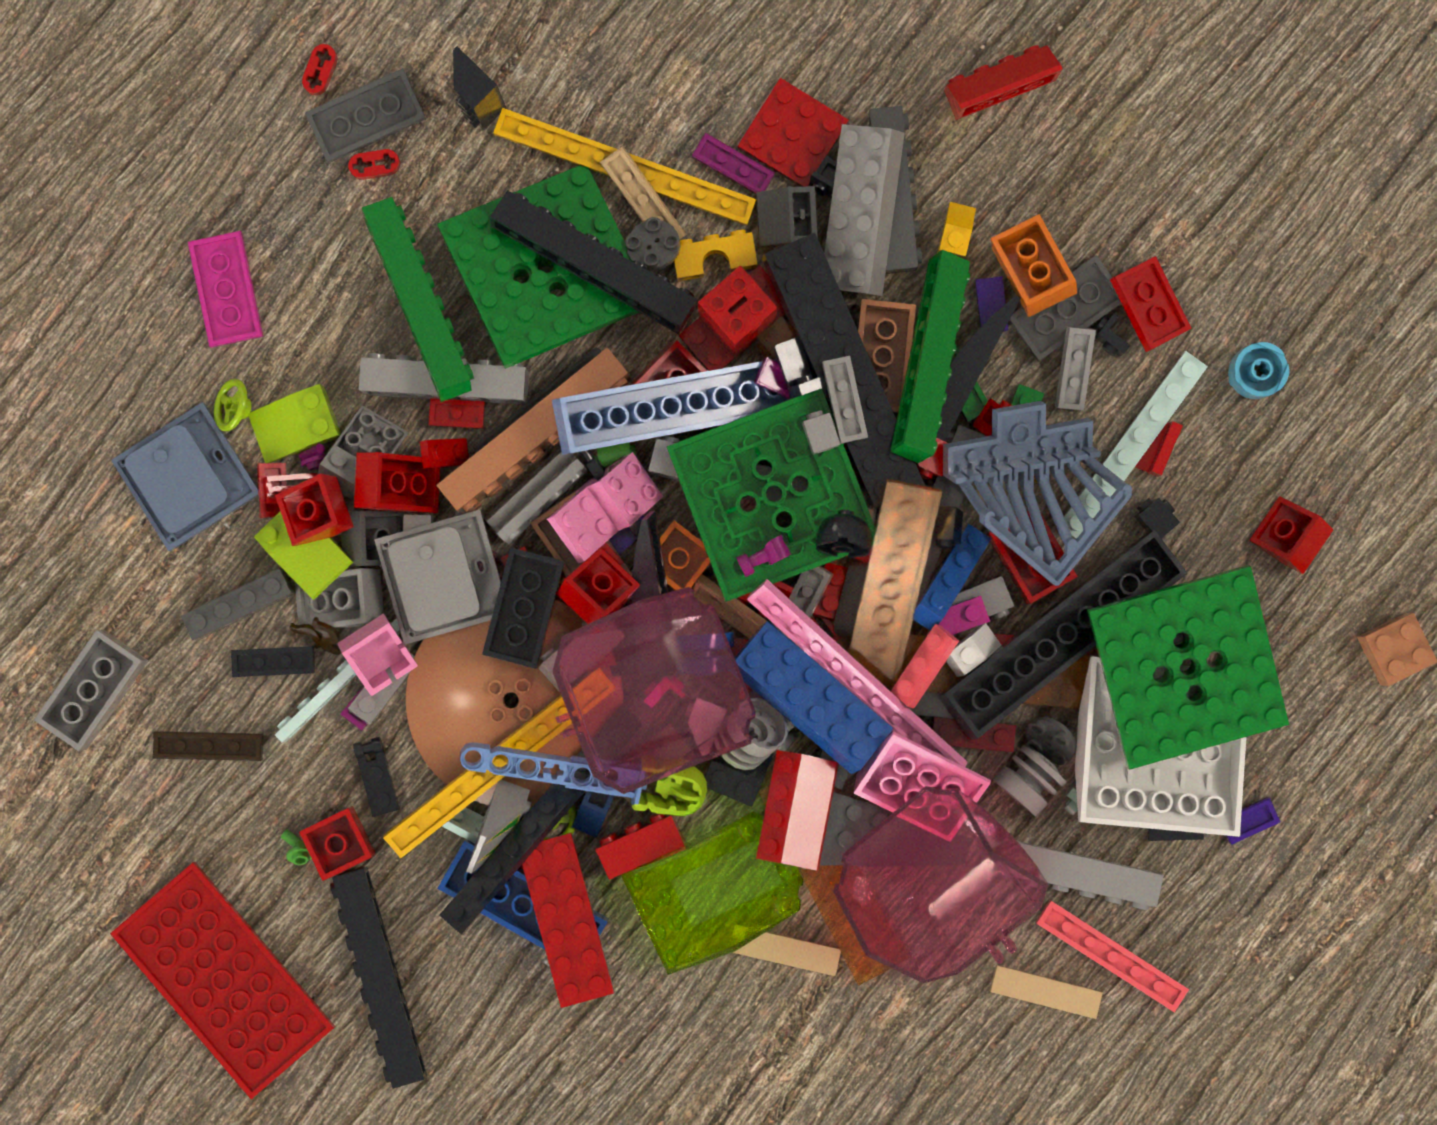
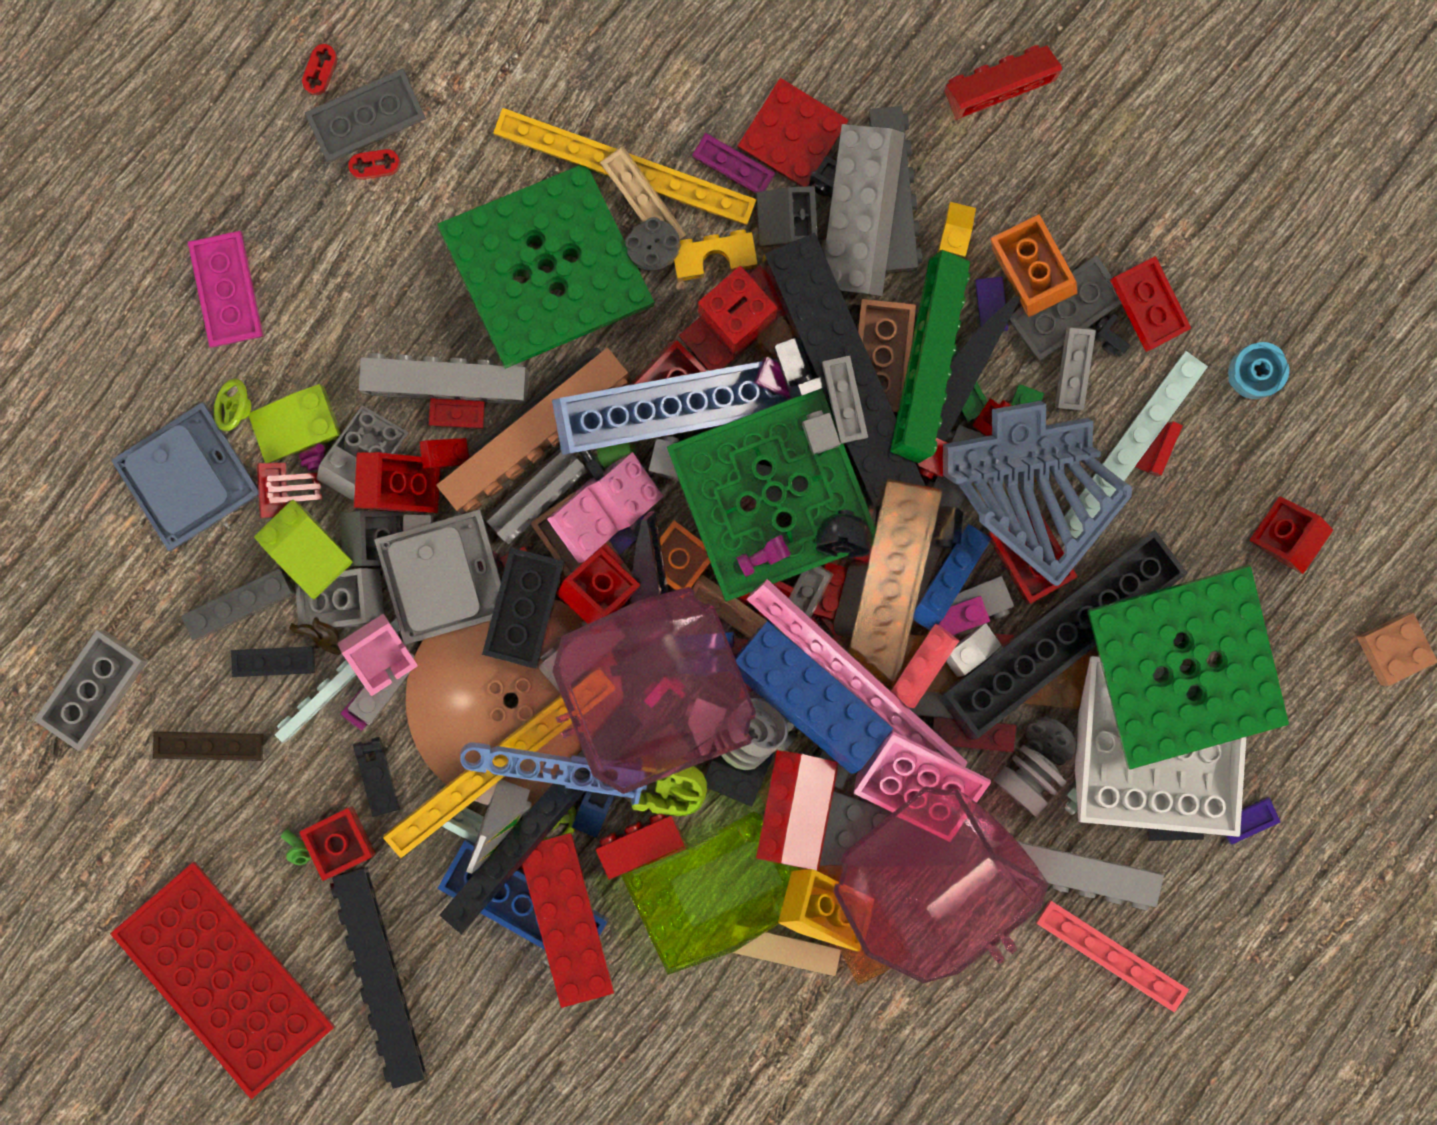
(314, 510): red slope -> none
(417, 299): green brick -> none
(475, 91): black slope -> none
(593, 262): black brick -> none
(815, 911): none -> yellow slope
(1046, 991): tan tile -> none
(1157, 516): black brick -> none

